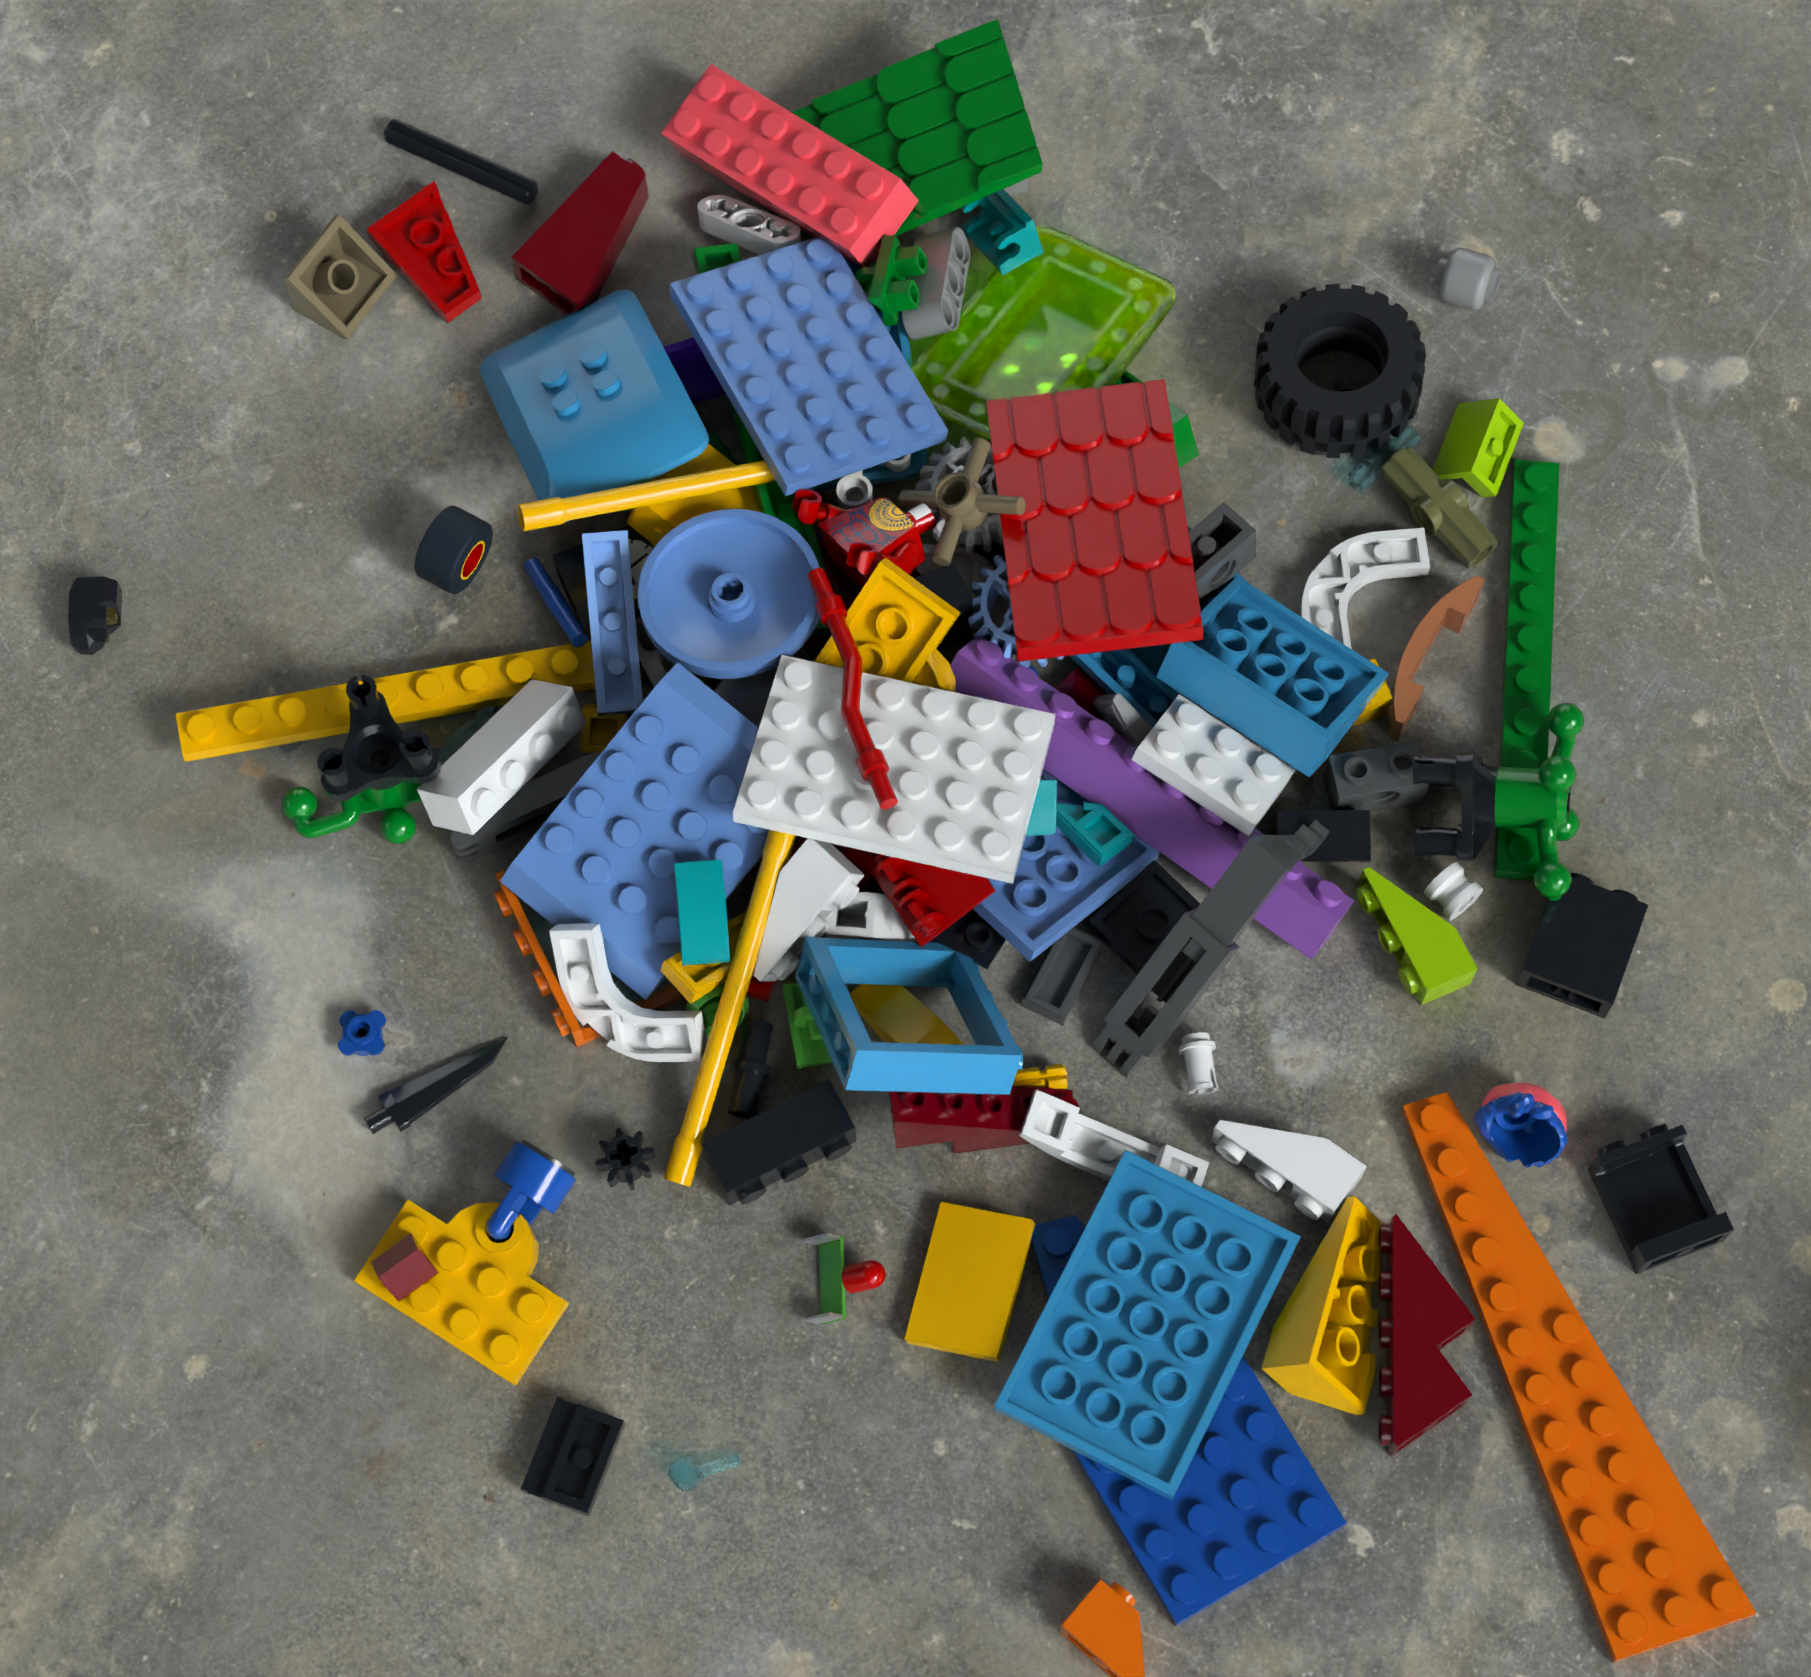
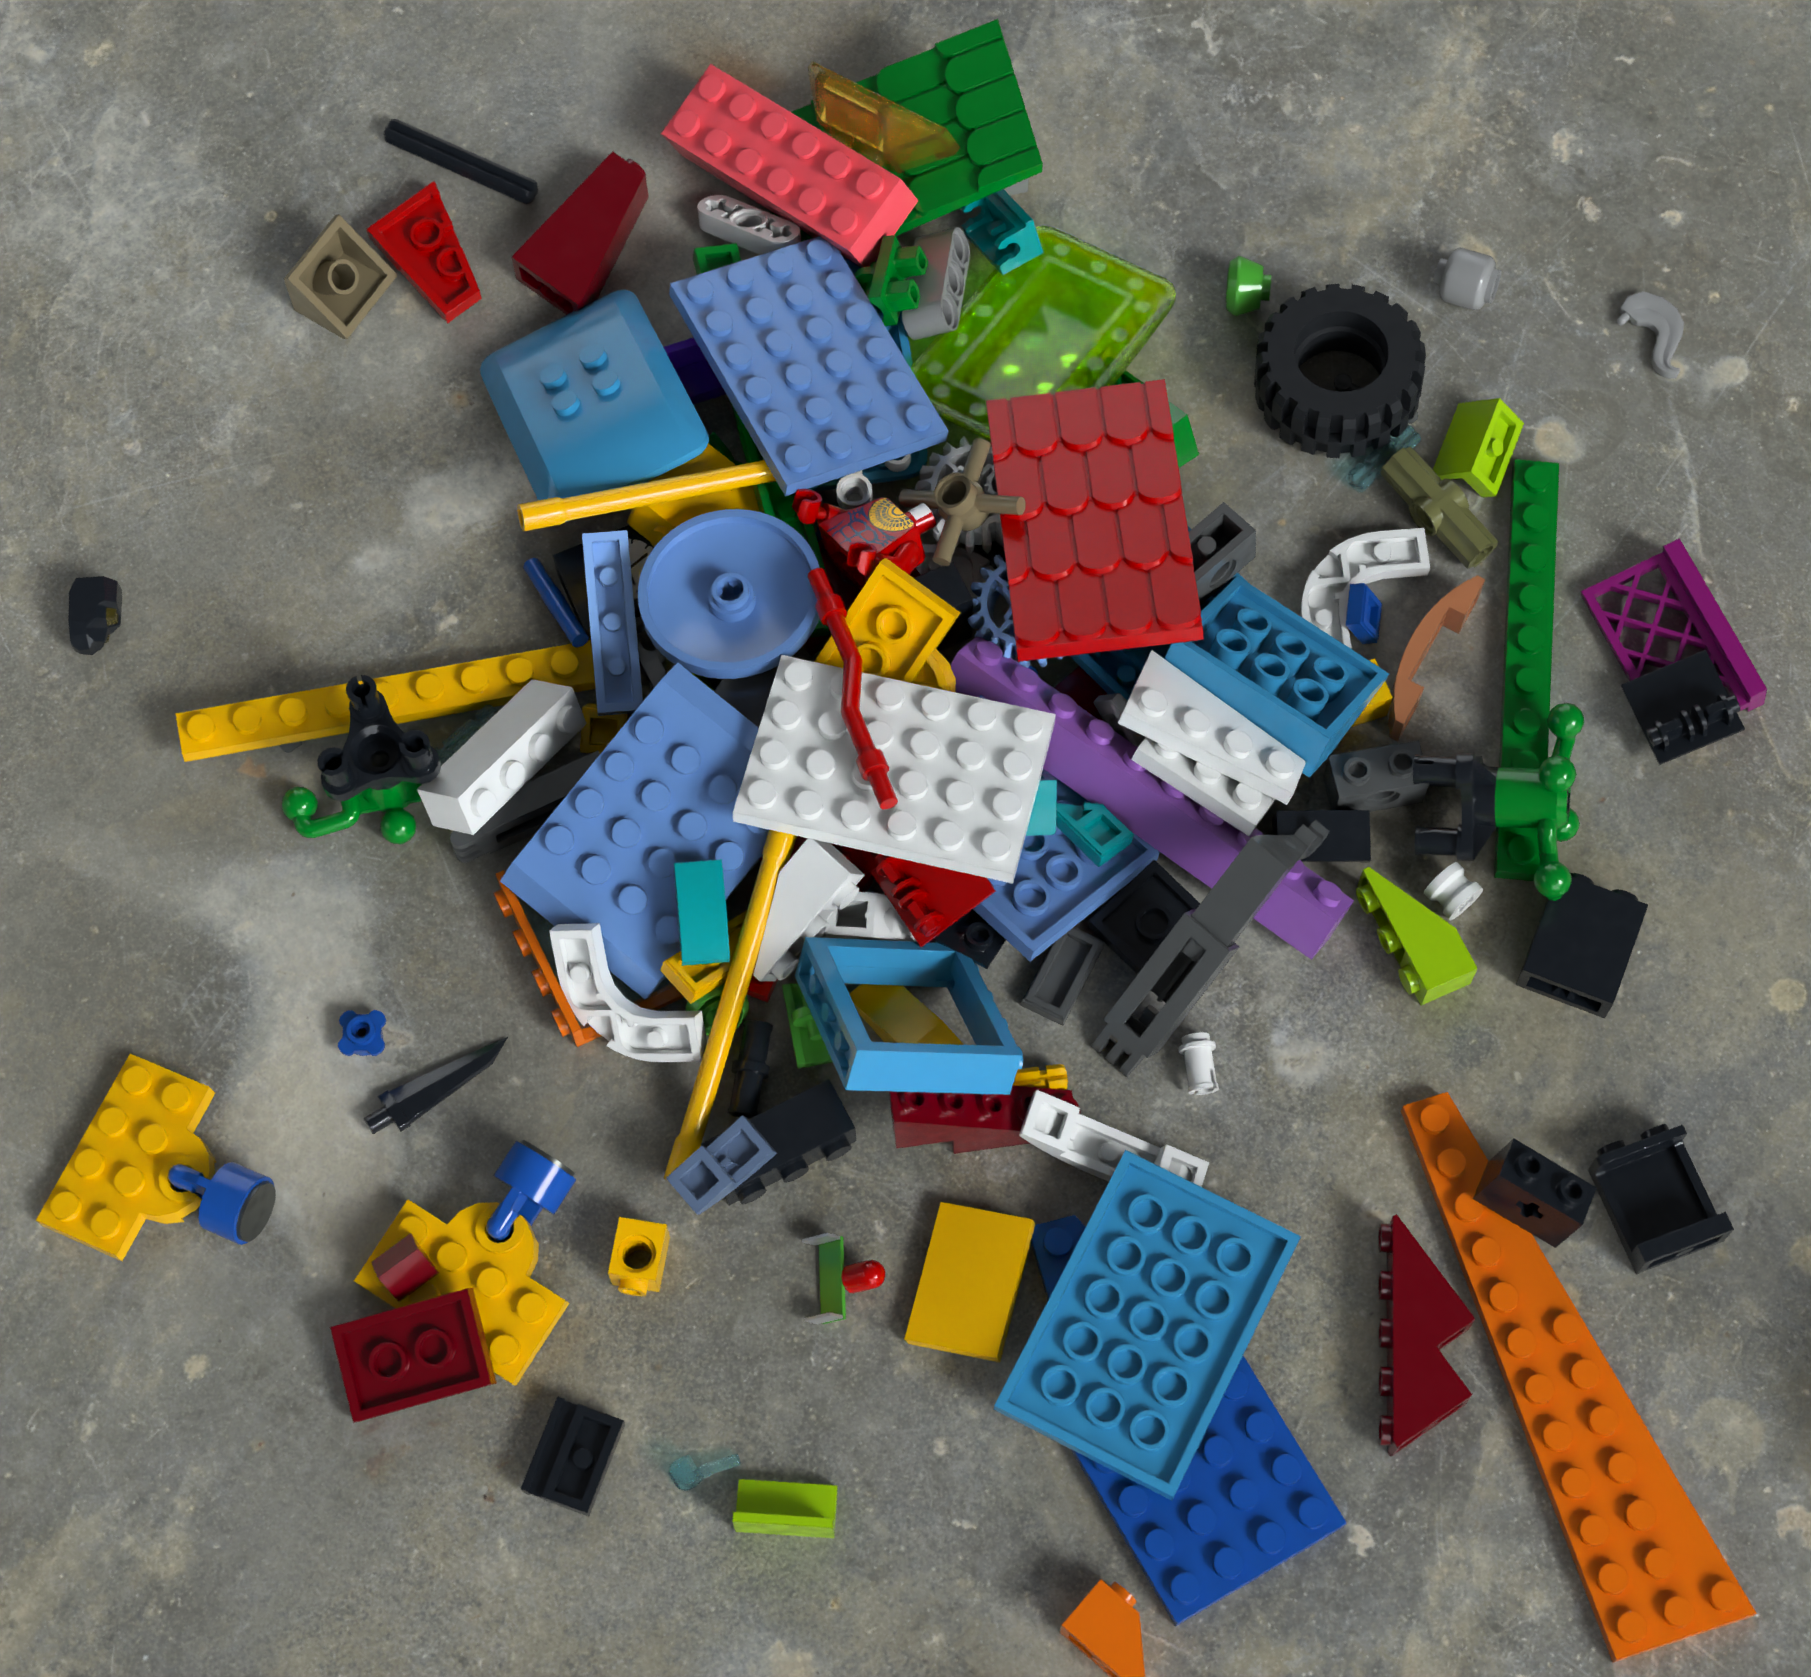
(150, 1165): none -> yellow plate
(413, 1355): none -> dark red plate
(453, 549): black wheel -> none
(611, 1162): black gear -> none
(634, 1236): none -> yellow brick
(721, 1166): none -> sand blue slope
(785, 1508): none -> lime panel
(875, 124): none -> clear yellow wedge
(1201, 726): none -> white wing
(1246, 286): none -> bright green cone
(1298, 1164): white slope -> none
(1323, 1330): yellow wedge -> none
(1363, 613): none -> blue tile
(1523, 1123): blue hair -> none
(1535, 1193): none -> black brick
(1663, 319): none -> light grey piece
(1683, 707): none -> black hinge
(1702, 614): none -> magenta fence

